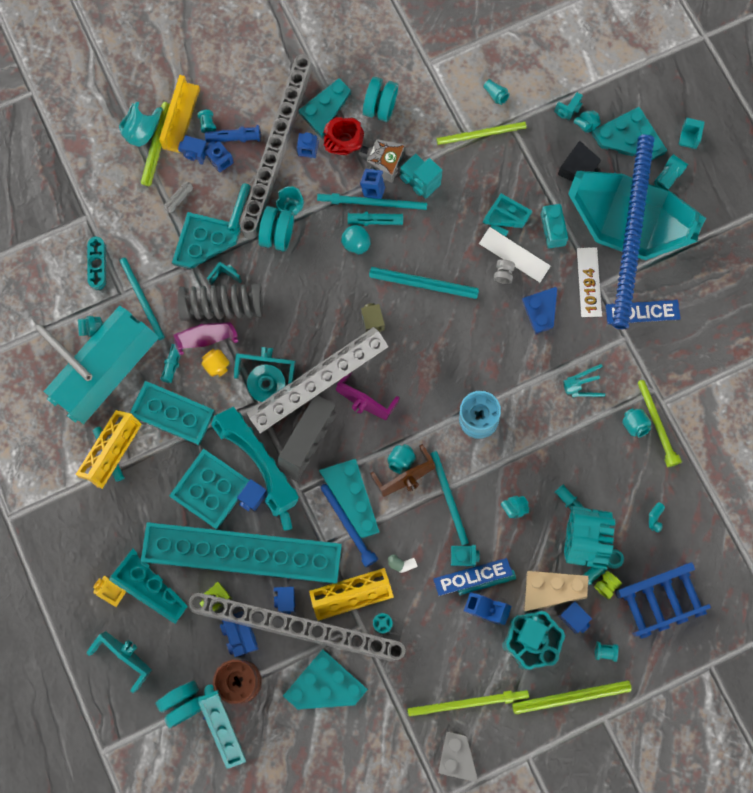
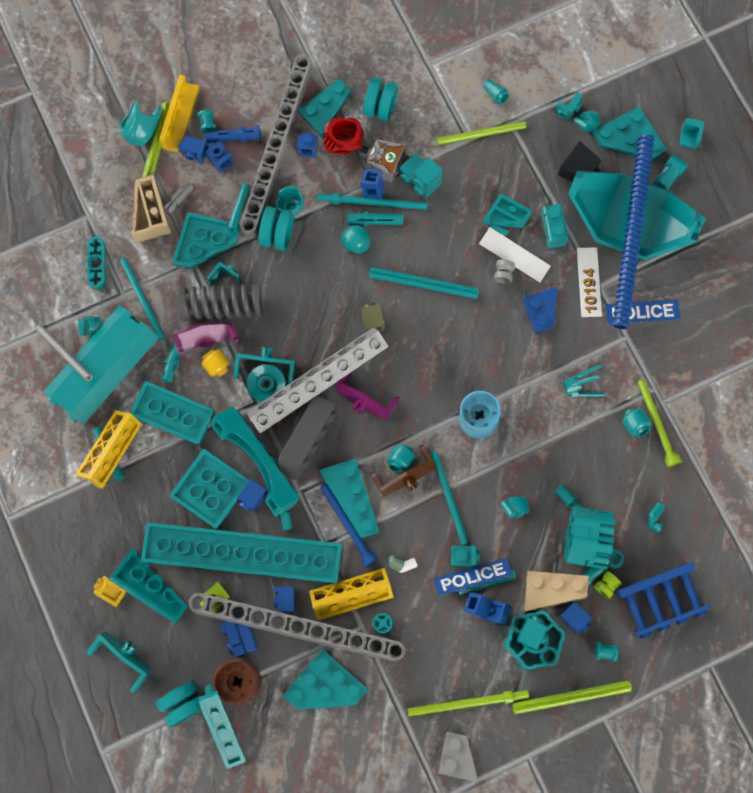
(149, 212): none -> tan wedge

